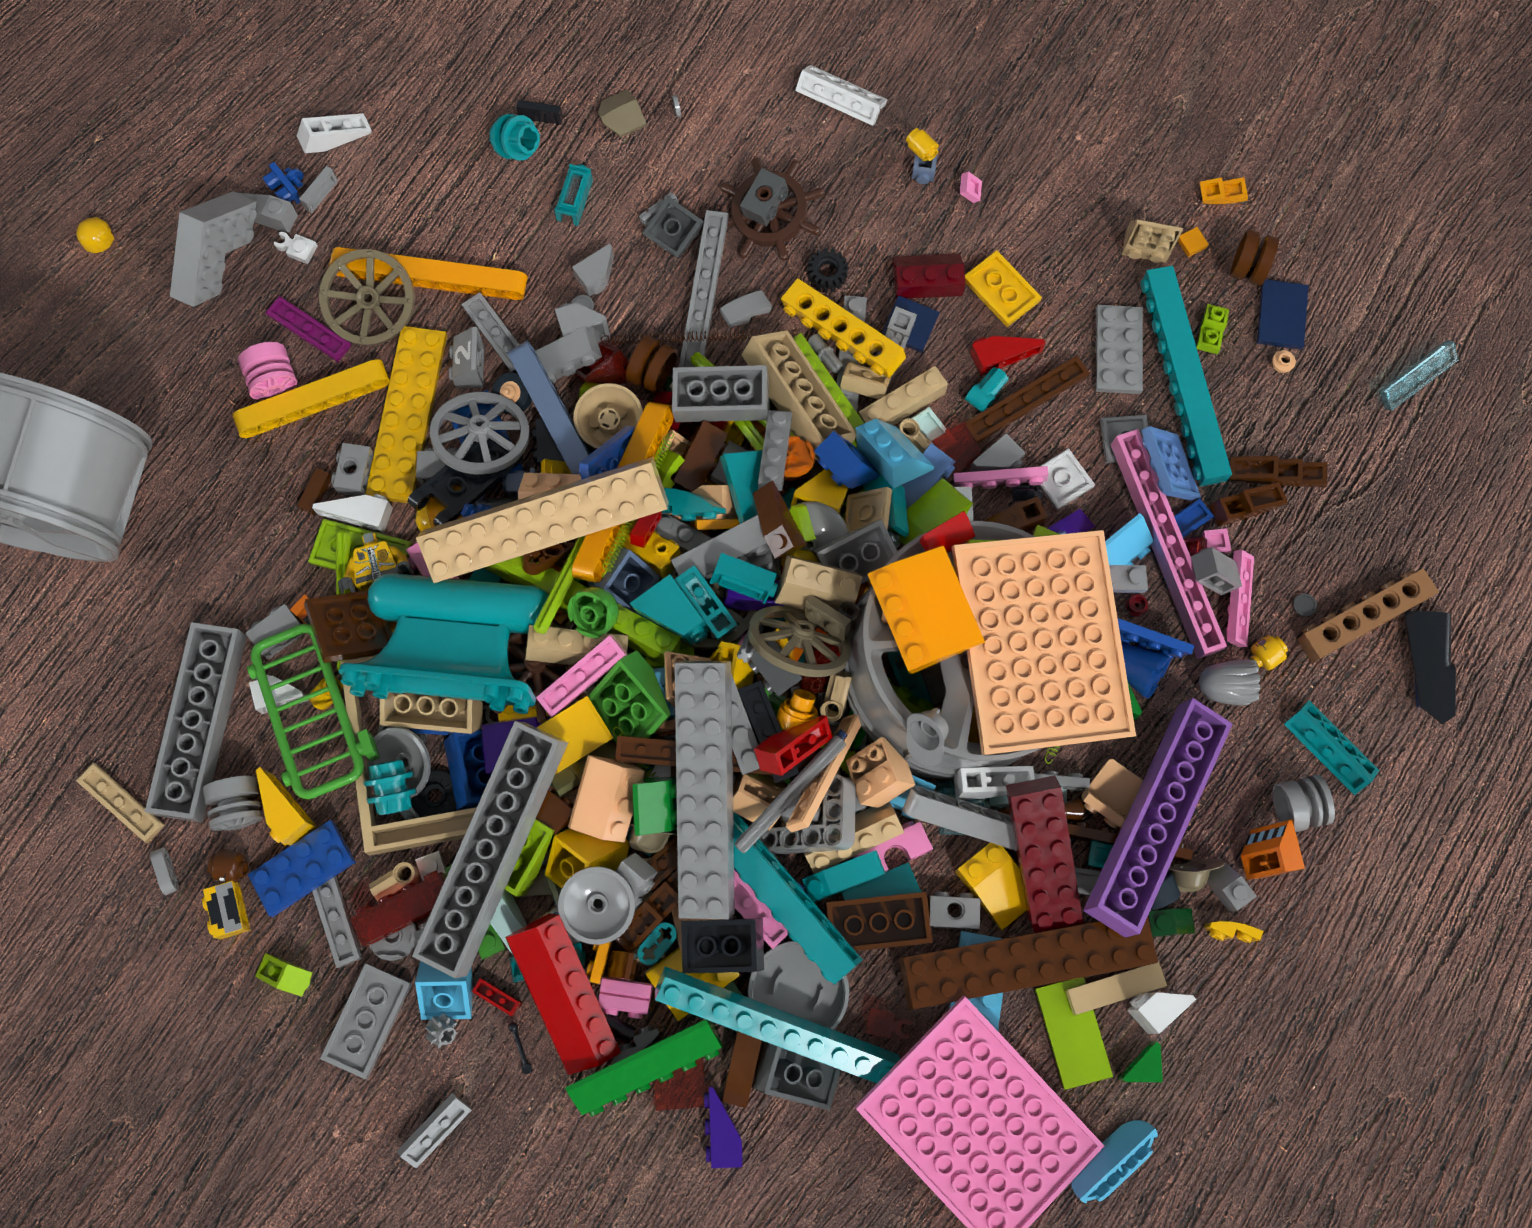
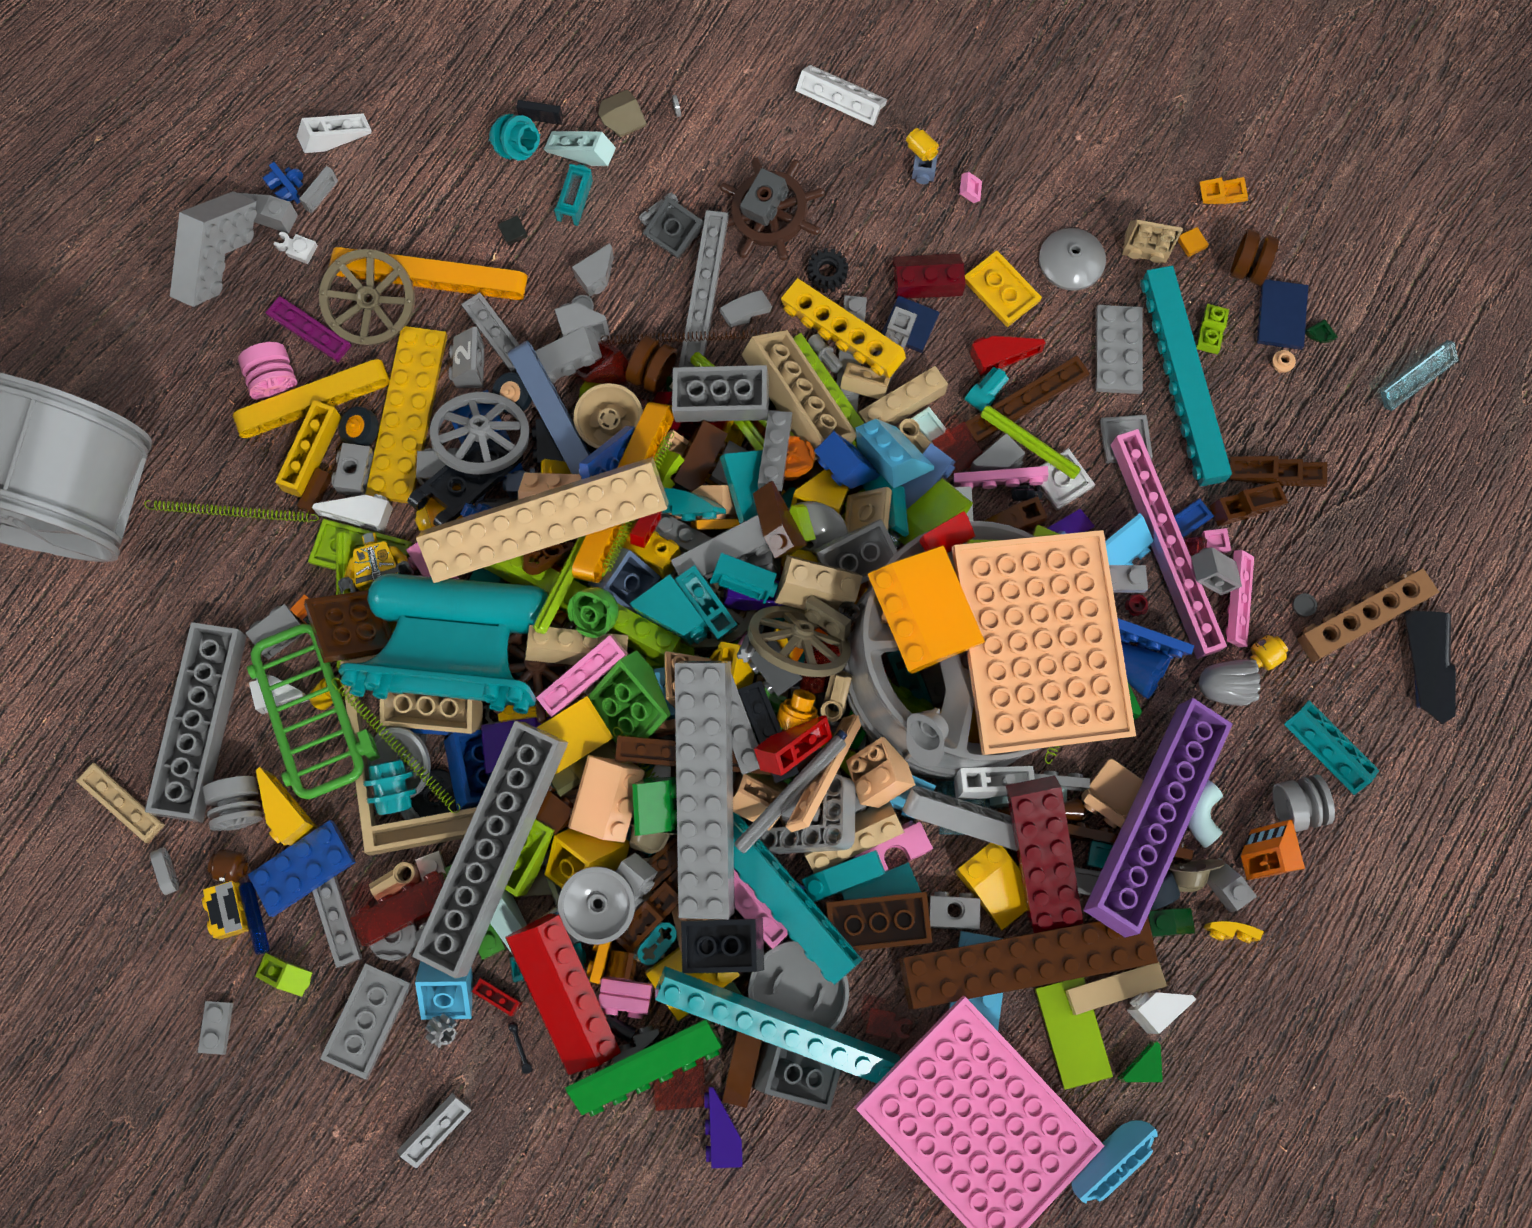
(94, 235): yellow hair -> none
(215, 1027): none -> light grey plate
(250, 511): none -> lime piece
(254, 918): none -> clear blue axle
(308, 448): none -> yellow brick
(358, 426): none -> black wheel
(395, 748): none -> lime piece
(512, 230): none -> pearl dark grey tile
(581, 146): none -> light aqua slope
(1030, 442): none -> lime axle
(1068, 269): none -> light grey dish
(1170, 464): medium blue plate -> none
(1201, 822): none -> light aqua cylinder
(1321, 332): none -> dark green tile

